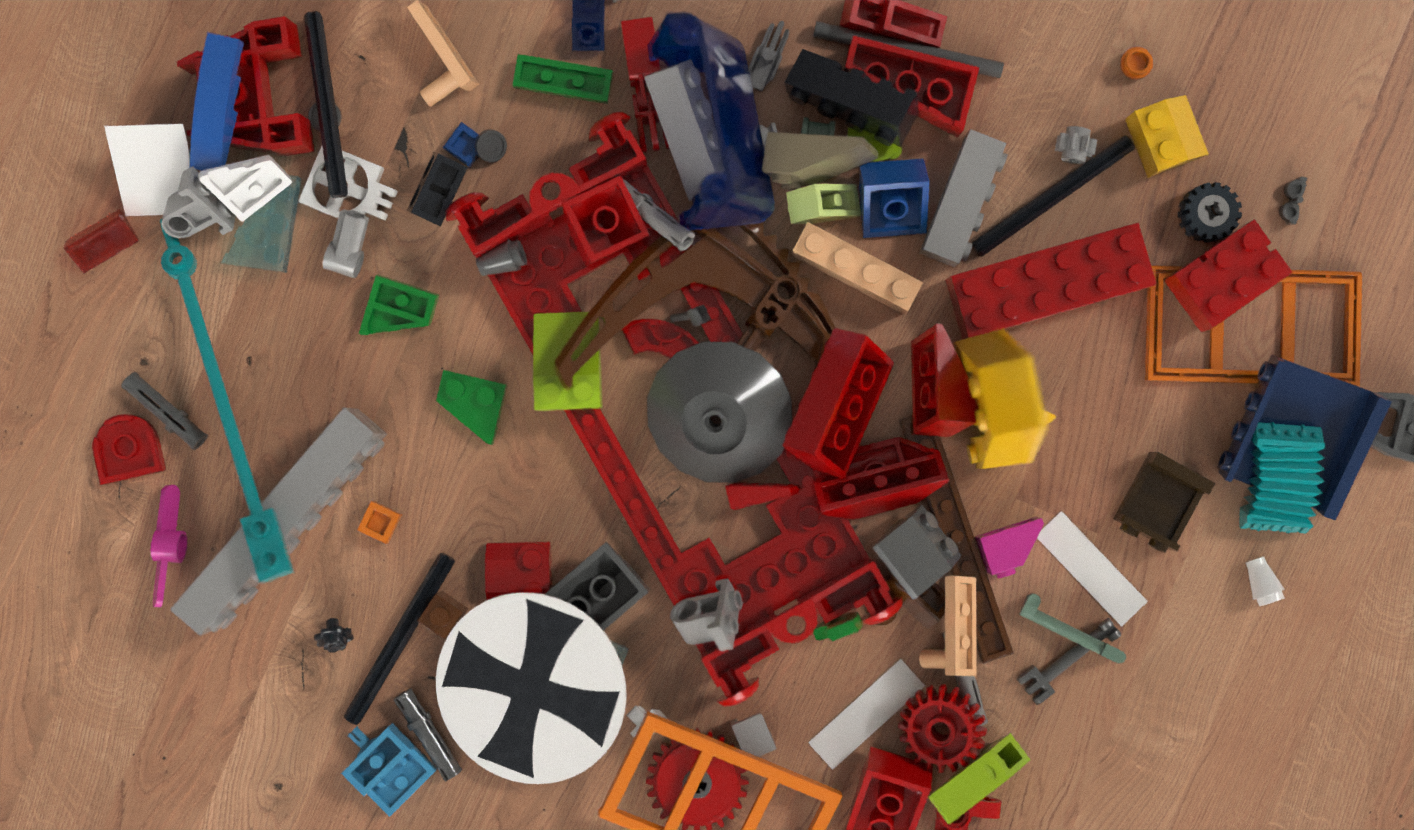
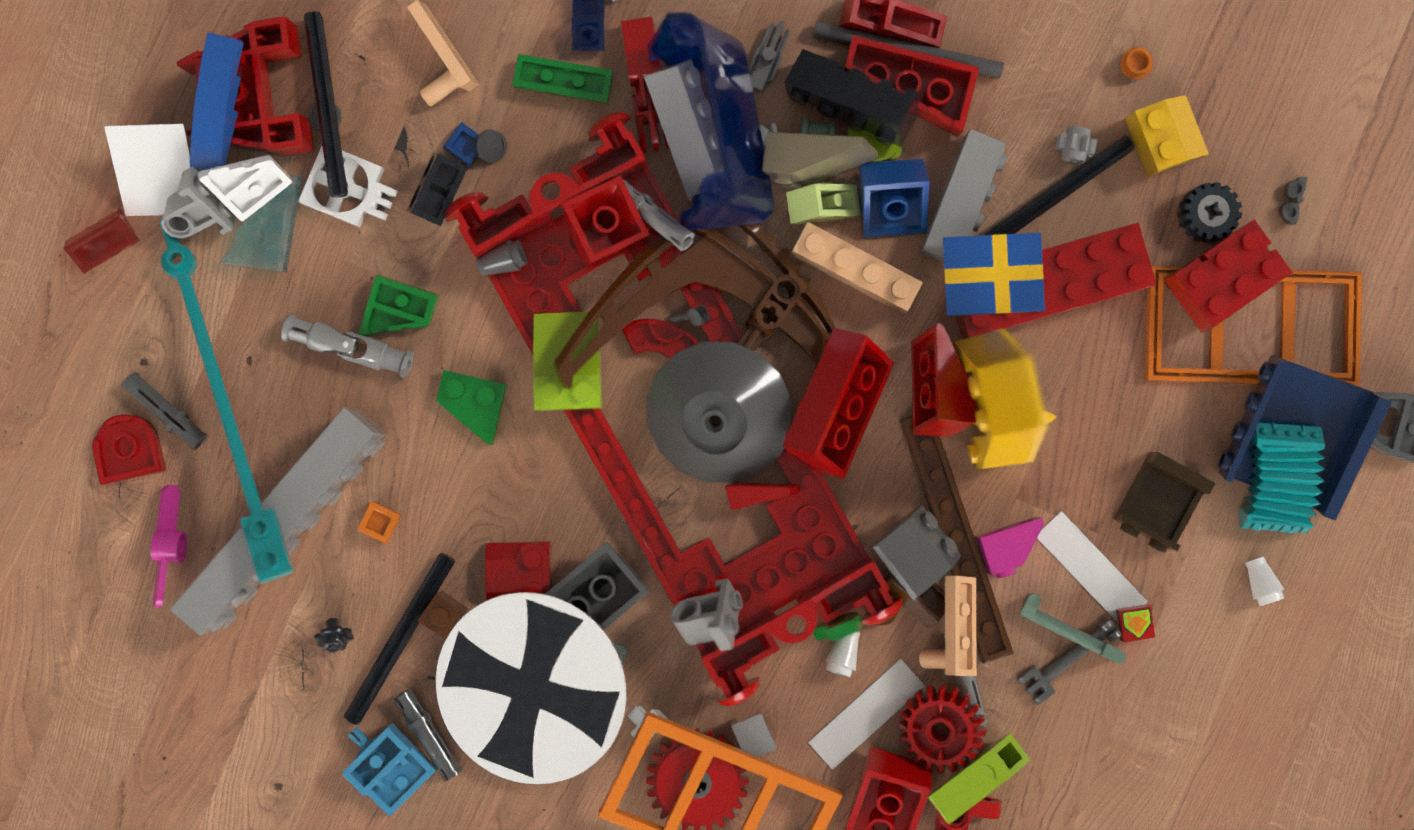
(326, 339): none -> light grey piece
(345, 252): light grey piece -> none
(843, 655): none -> white cone
(882, 479): red wedge -> none
(993, 274): none -> blue sticker
(1135, 623): none -> tile

